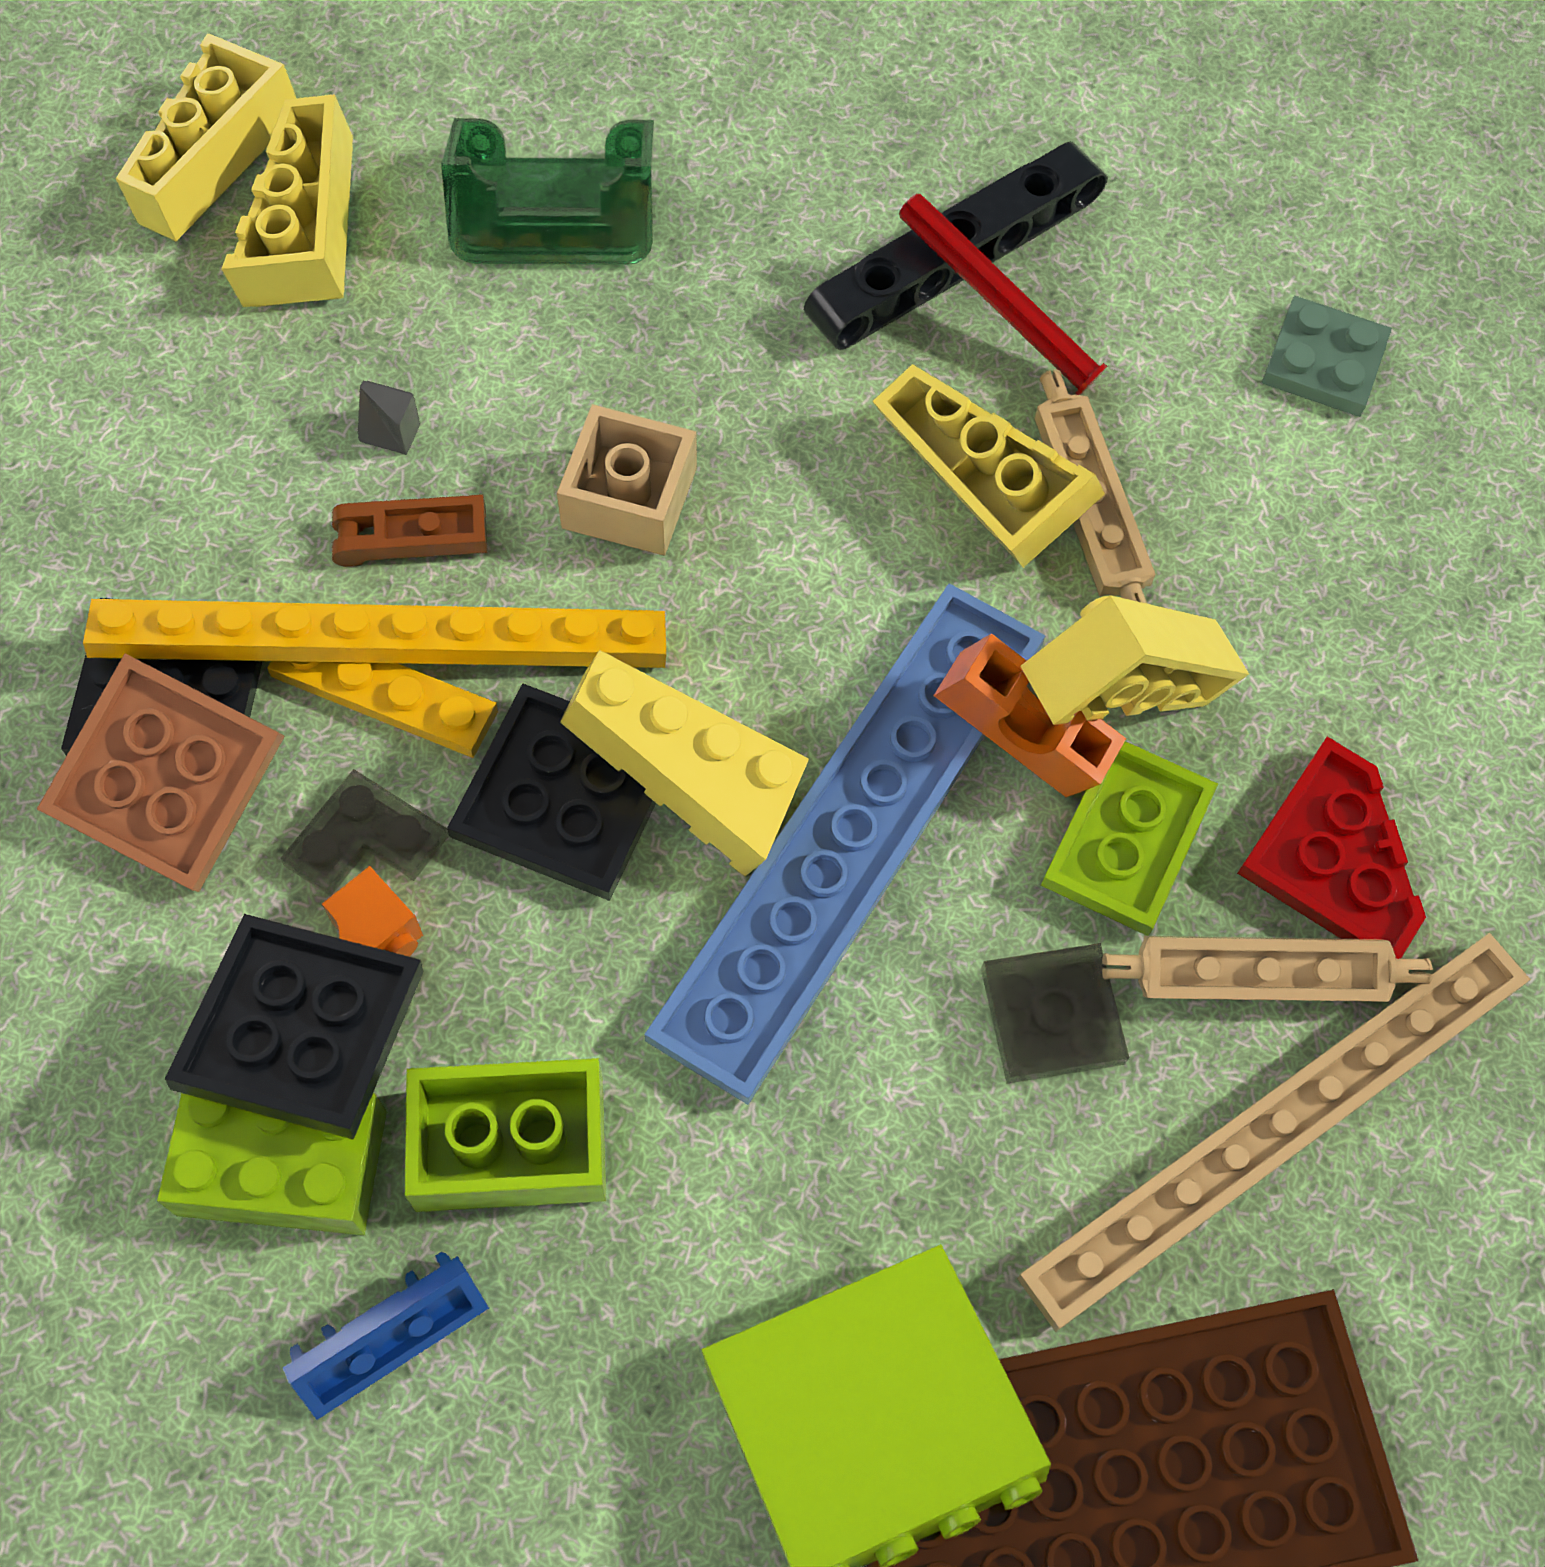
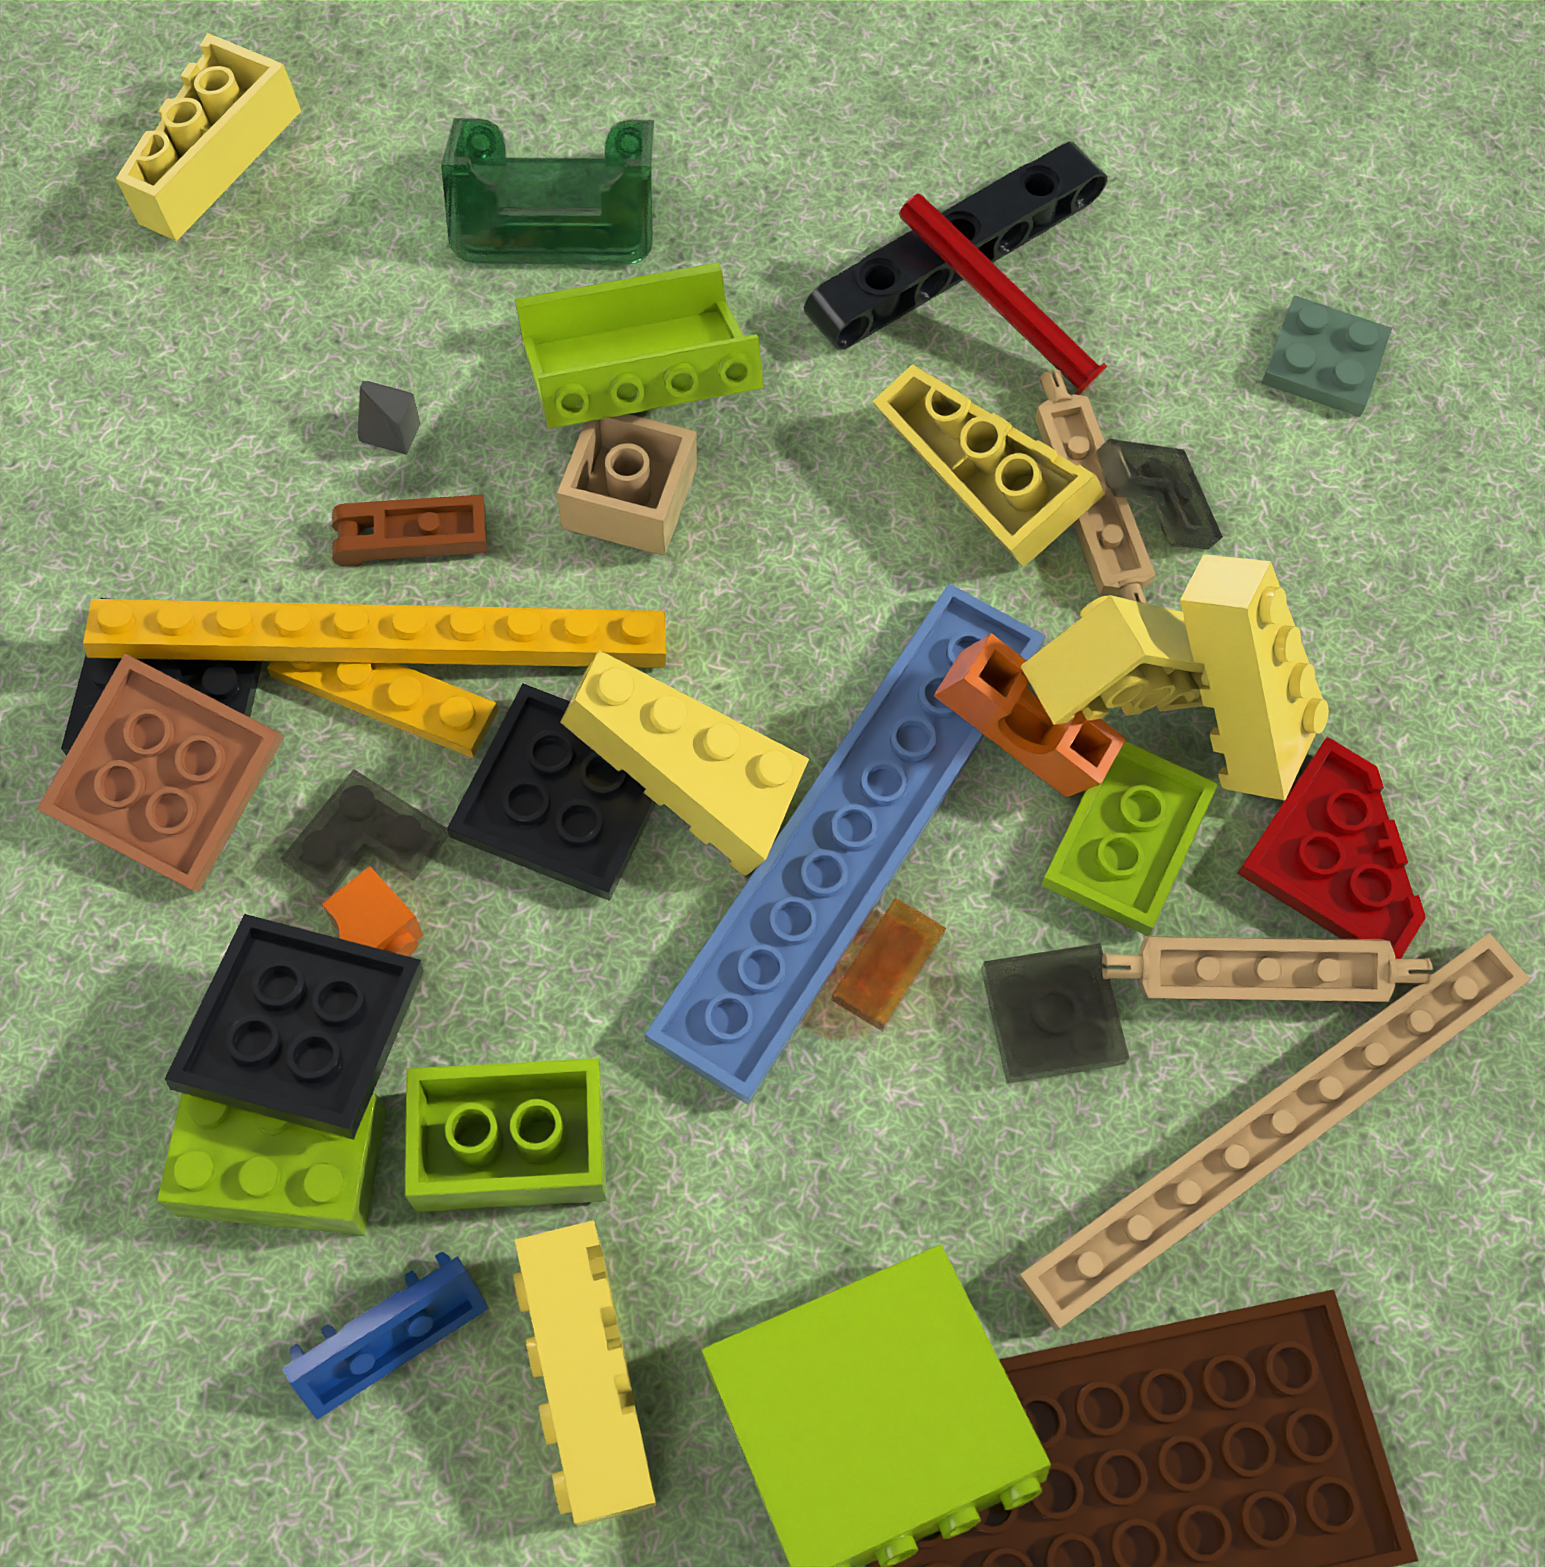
(298, 221): light yellow wedge -> none
(584, 1375): none -> light yellow wedge
(635, 345): none -> lime panel
(888, 964): none -> clear orange plate
(1167, 480): none -> clear smoke plate
(1252, 674): none -> light yellow wedge

